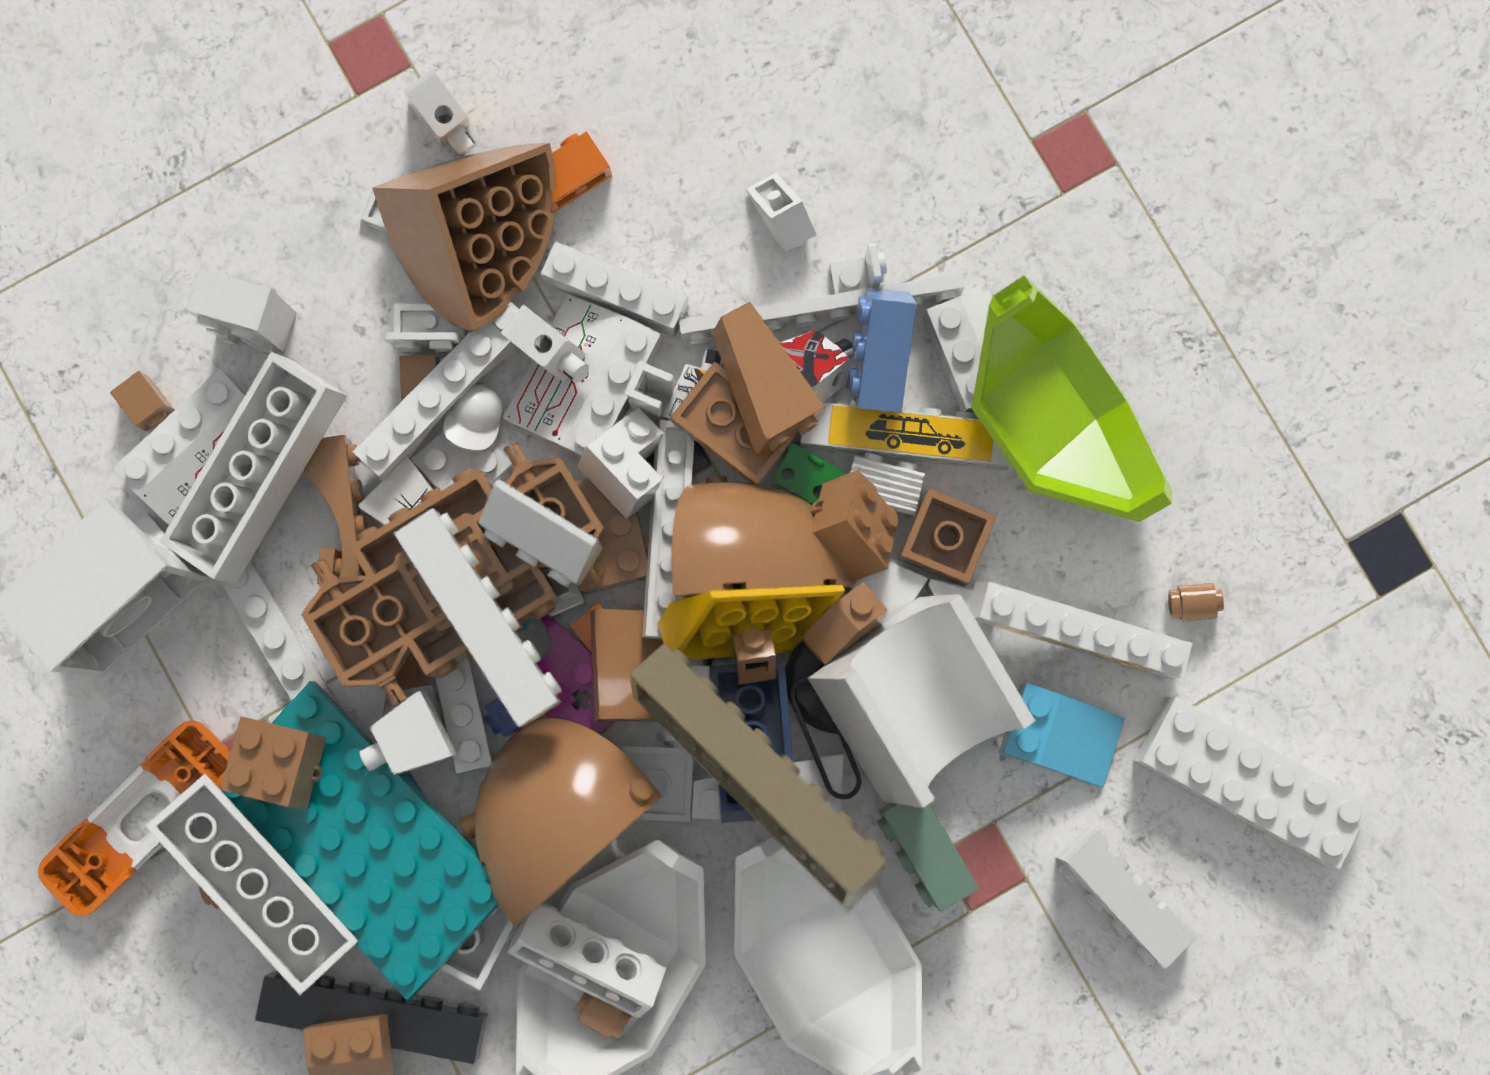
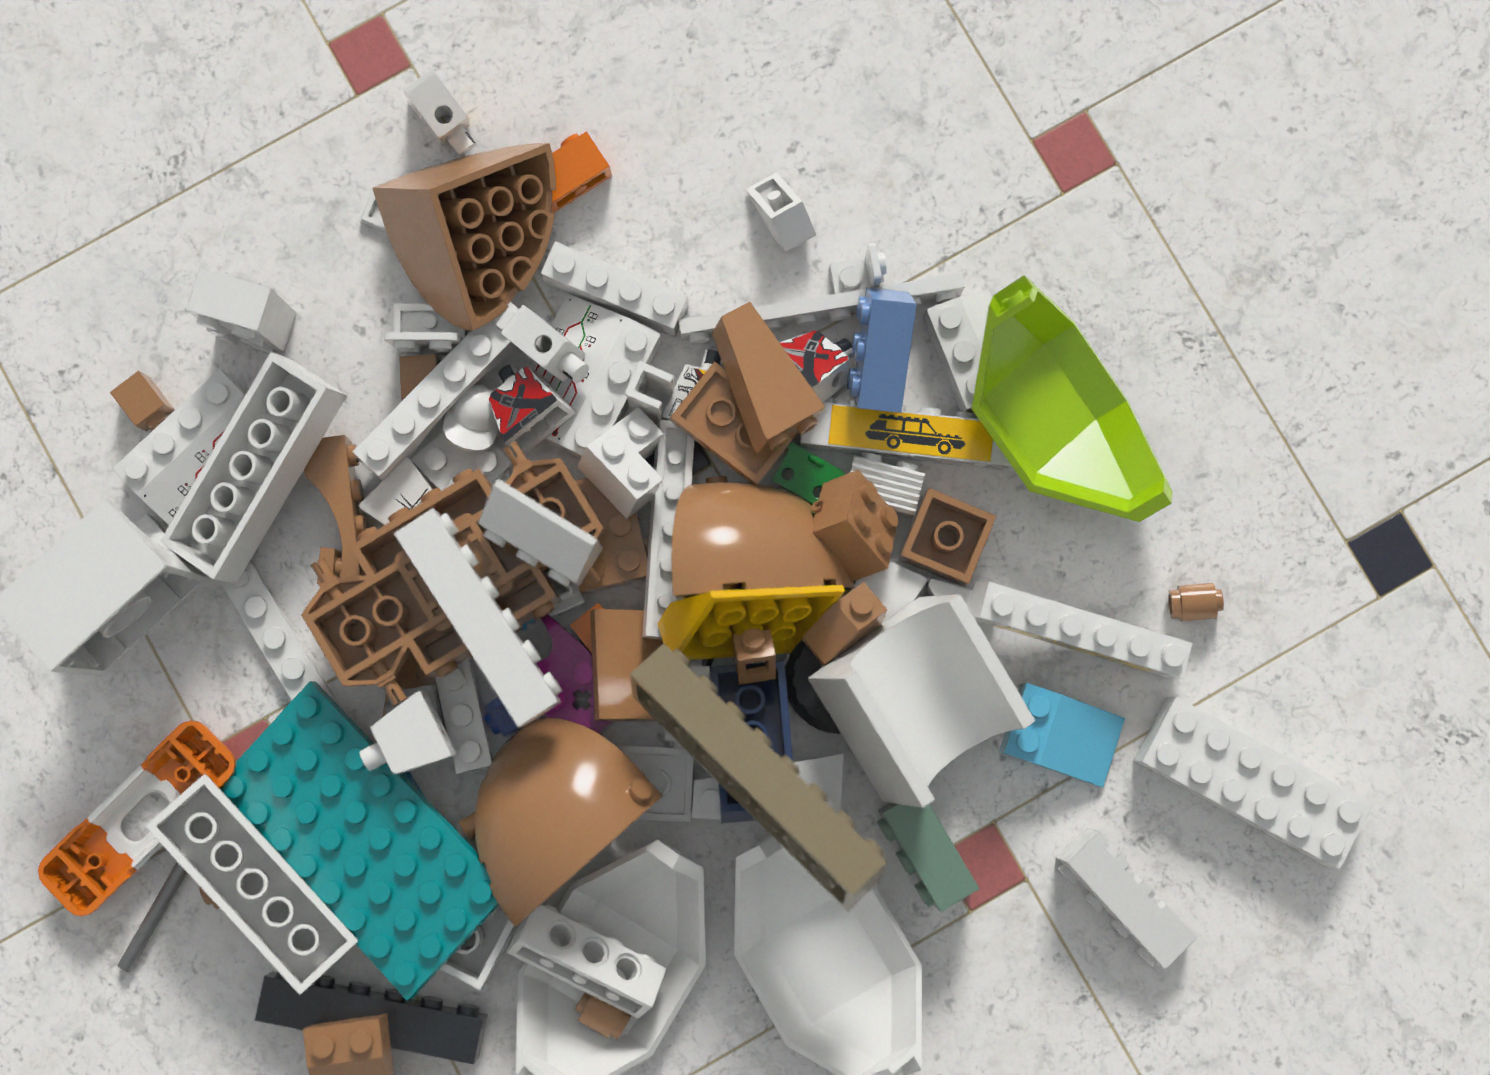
(152, 918): none -> flat silver bar
(273, 763): medium nougat brick -> none
(527, 407): none -> torso
(814, 752): black piece -> none

